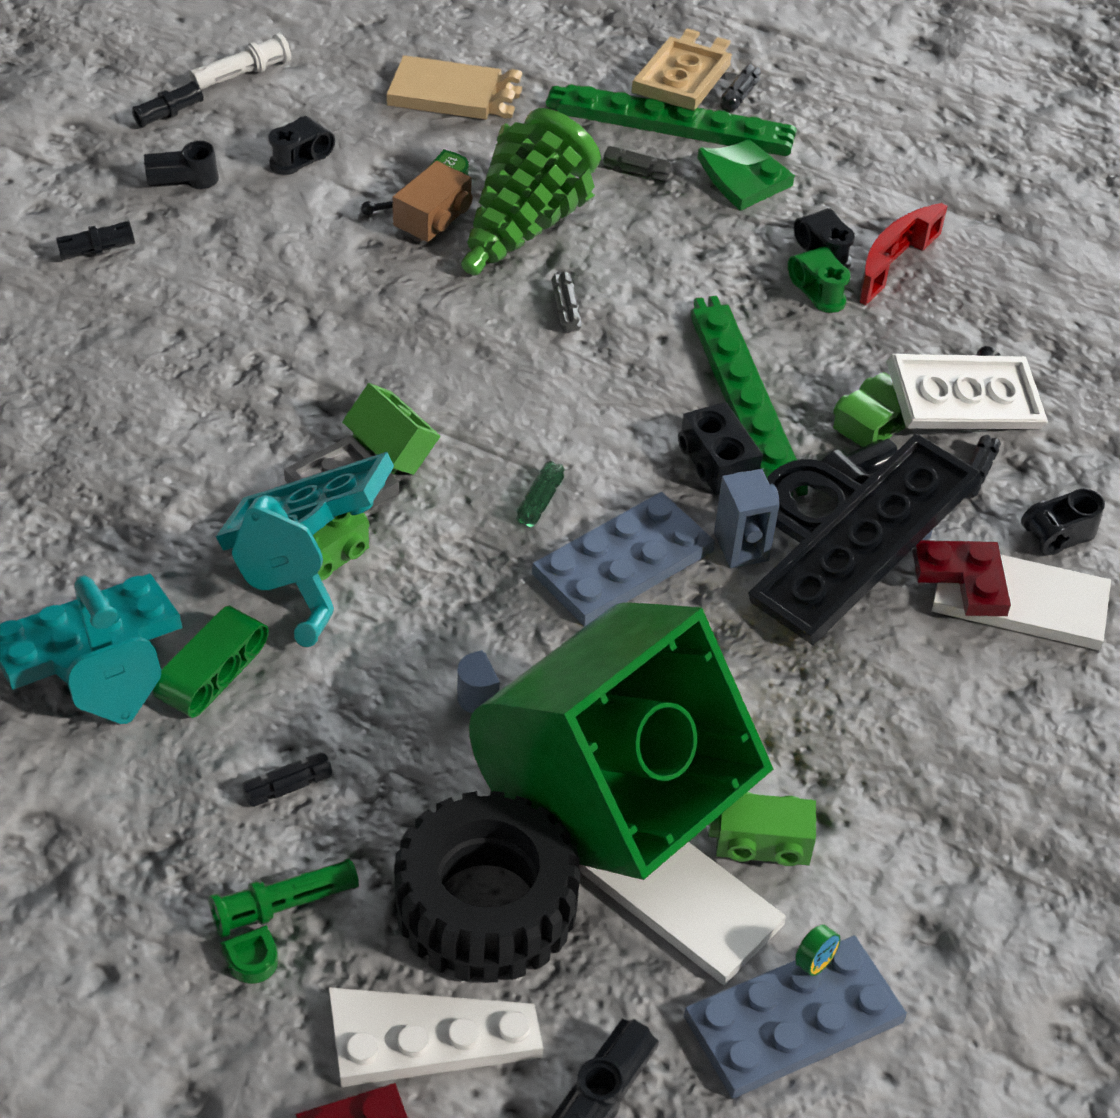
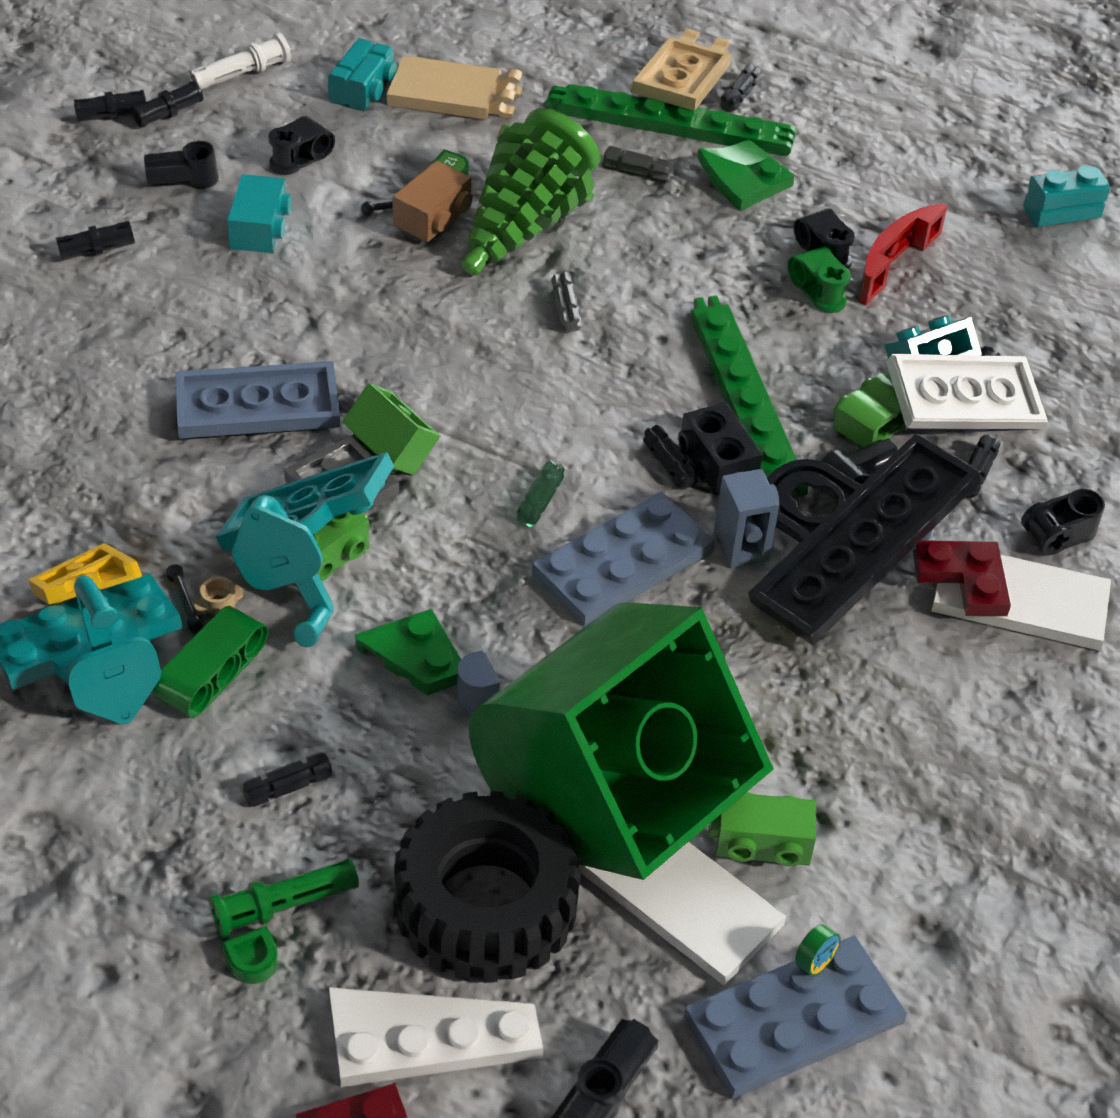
(100, 563): none -> yellow wing
(108, 105): none -> black pin
(176, 574): none -> black hinge
(217, 594): none -> tan plate
(256, 399): none -> sand blue plate
(258, 213): none -> teal brick
(361, 74): none -> teal brick
(414, 650): none -> green wing
(670, 456): none -> black axle
(941, 338): none -> teal brick
(1066, 196): none -> teal brick

